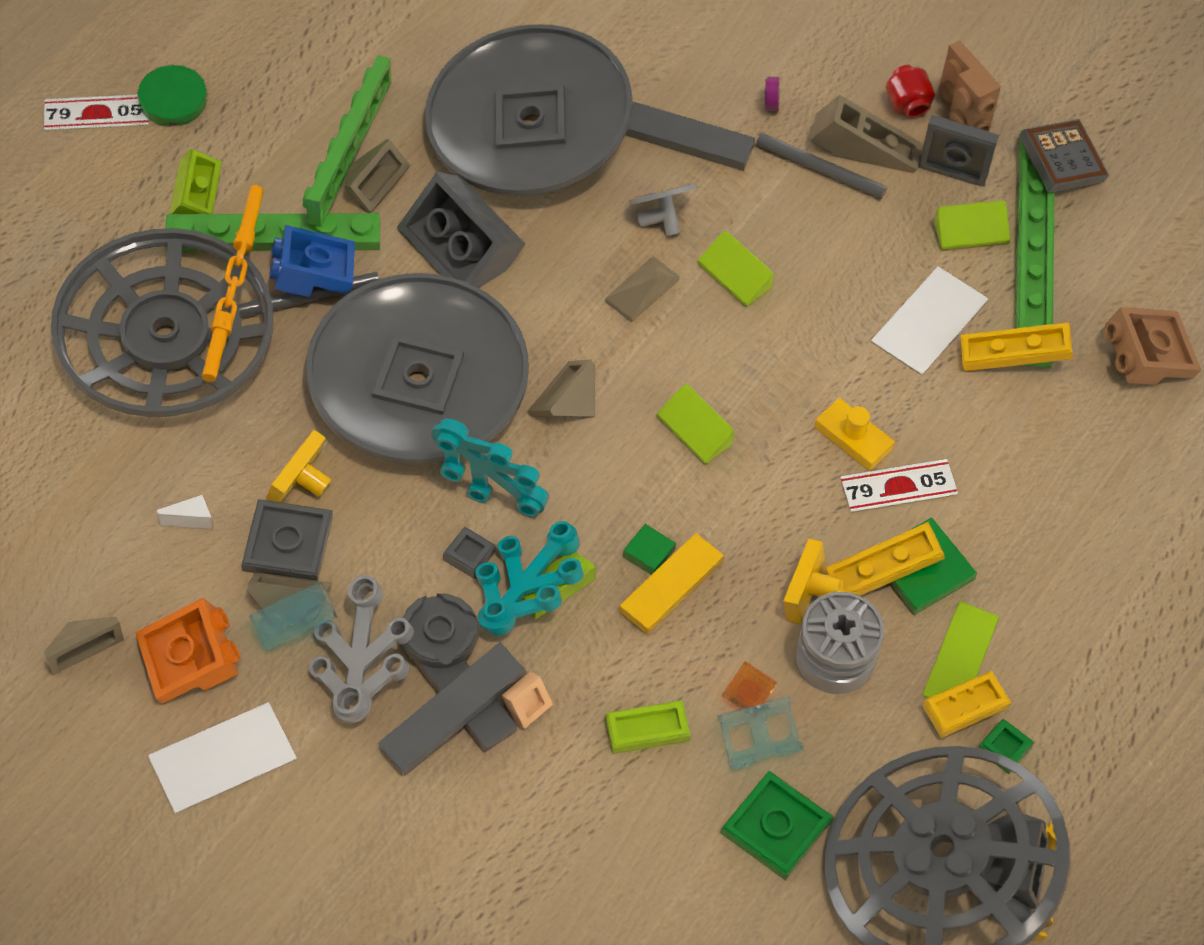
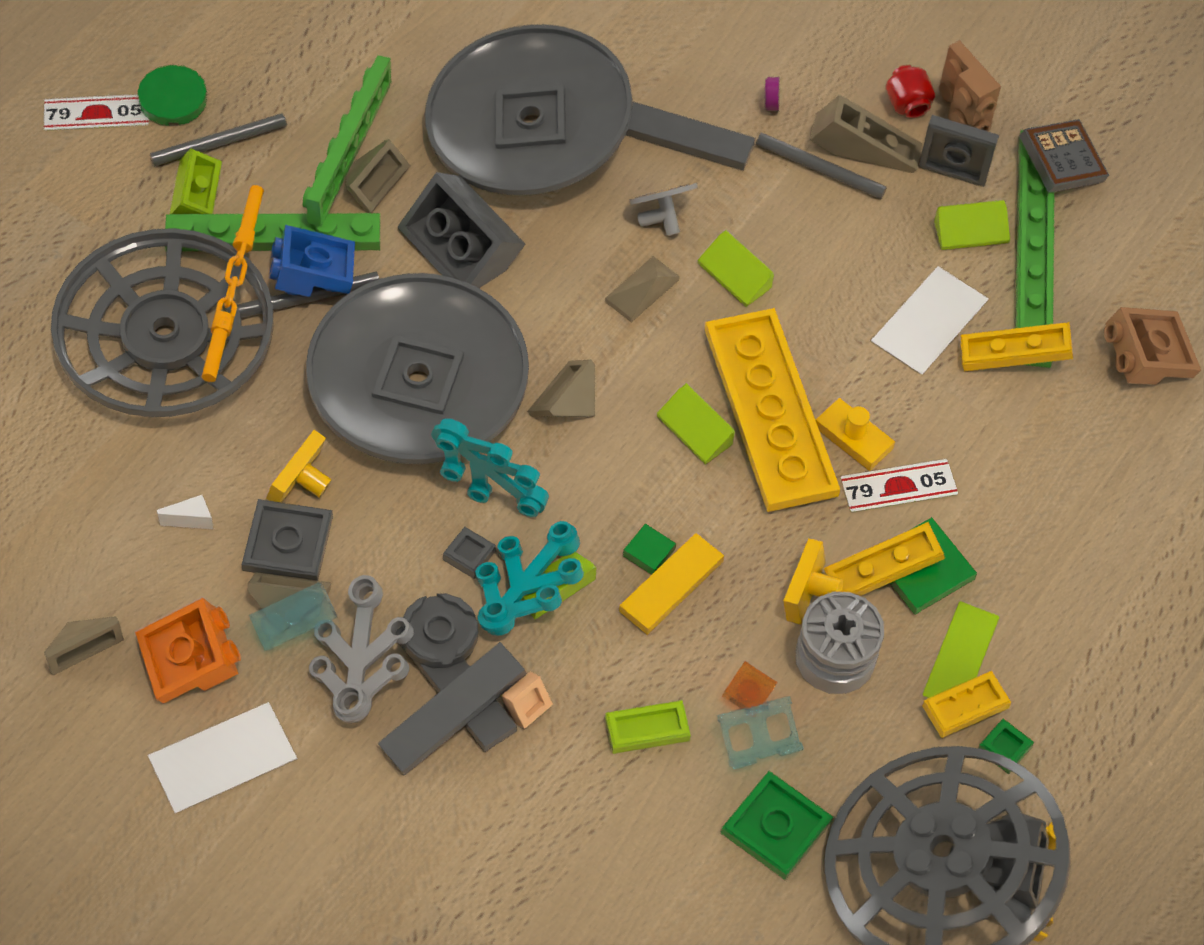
(219, 139): none -> dark grey bar
(771, 410): none -> yellow plate

